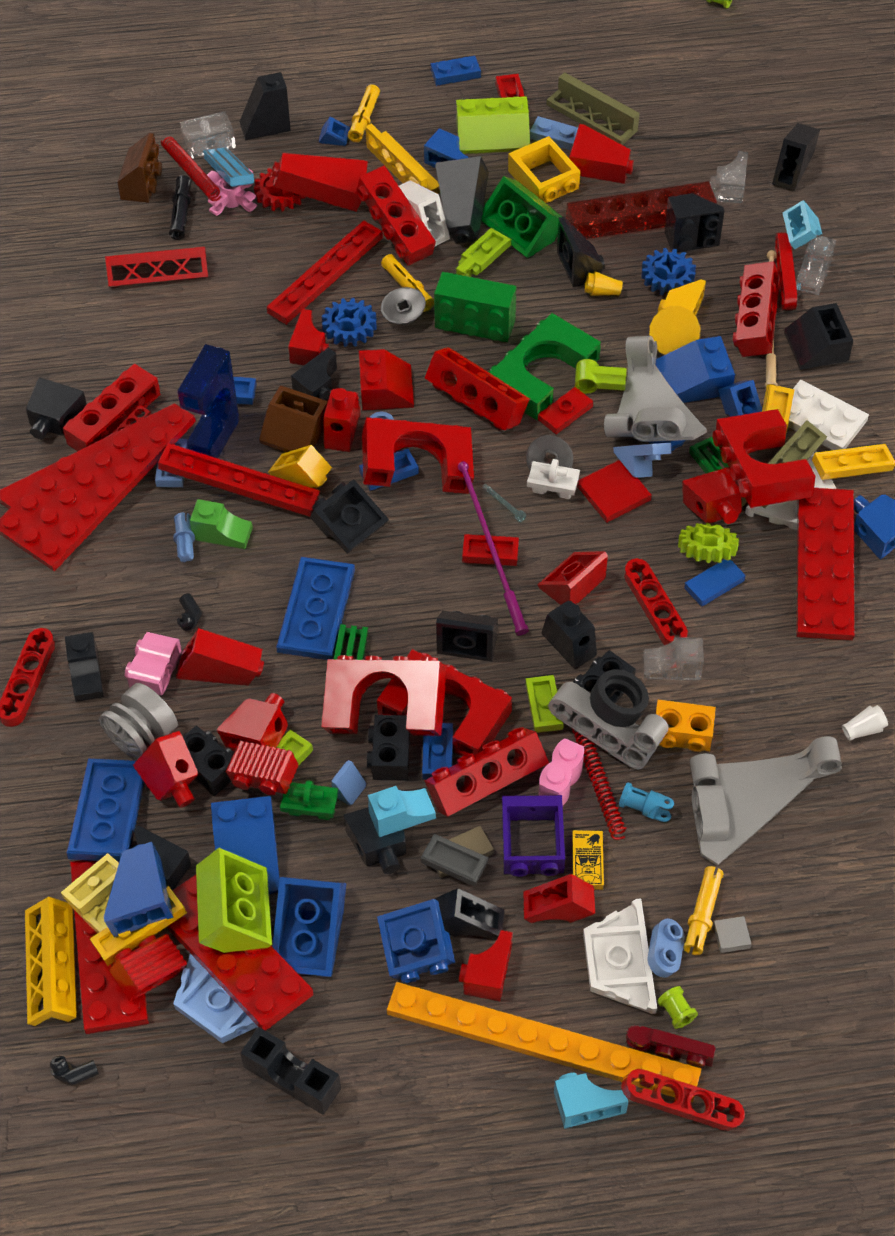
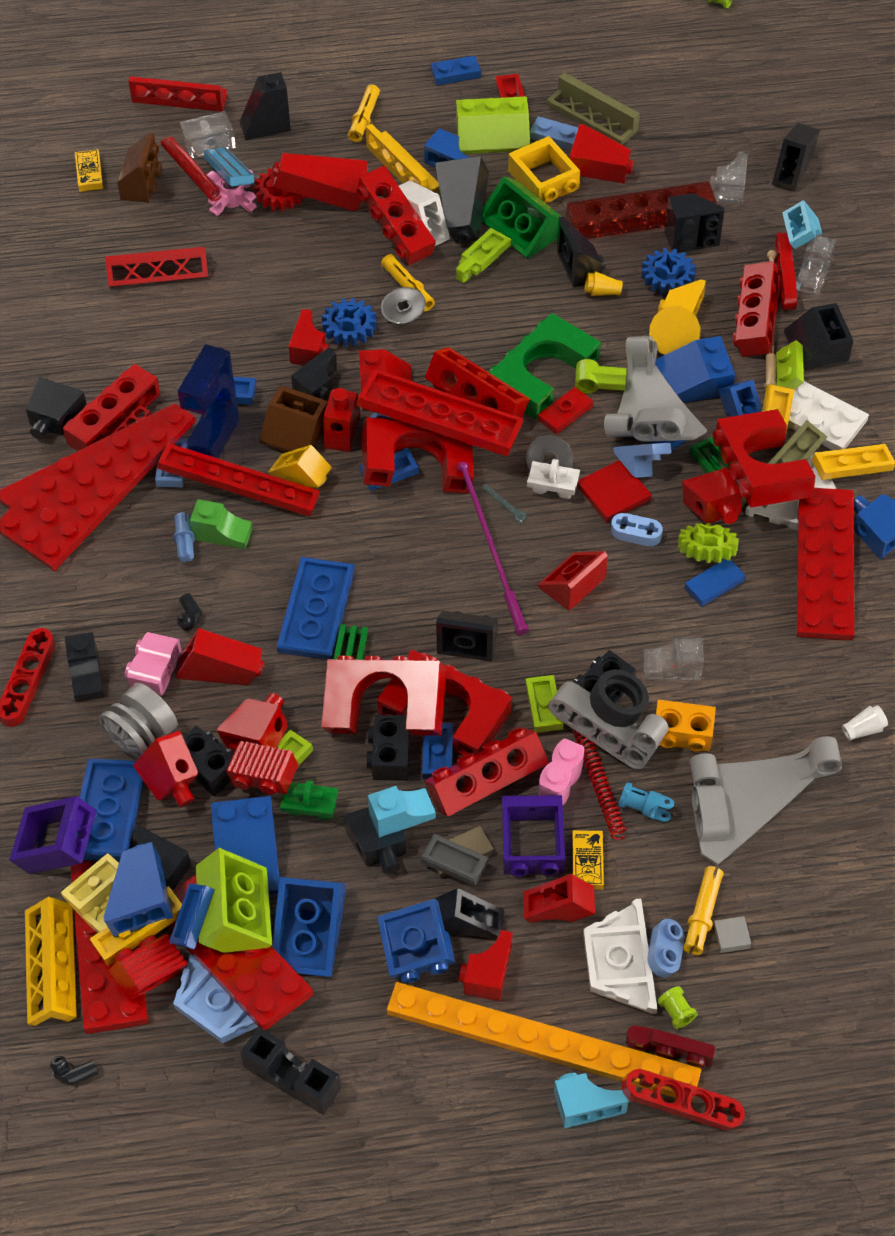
(68, 848): none -> dark purple window
(89, 170): none -> yellow tile
(177, 94): none -> red fence
(181, 199): black pin -> none
(191, 915): none -> blue tile
(324, 272): red plate -> none
(334, 132): blue slope -> none
(348, 515): black plate -> none
(349, 783): medium blue slope -> none
(440, 412): none -> red plate
(475, 306): green brick -> none
(477, 550): red plate -> none
(571, 634): black torso -> none
(636, 529): none -> light blue beam
(658, 602): red beam -> none
(790, 365): none -> lime plate

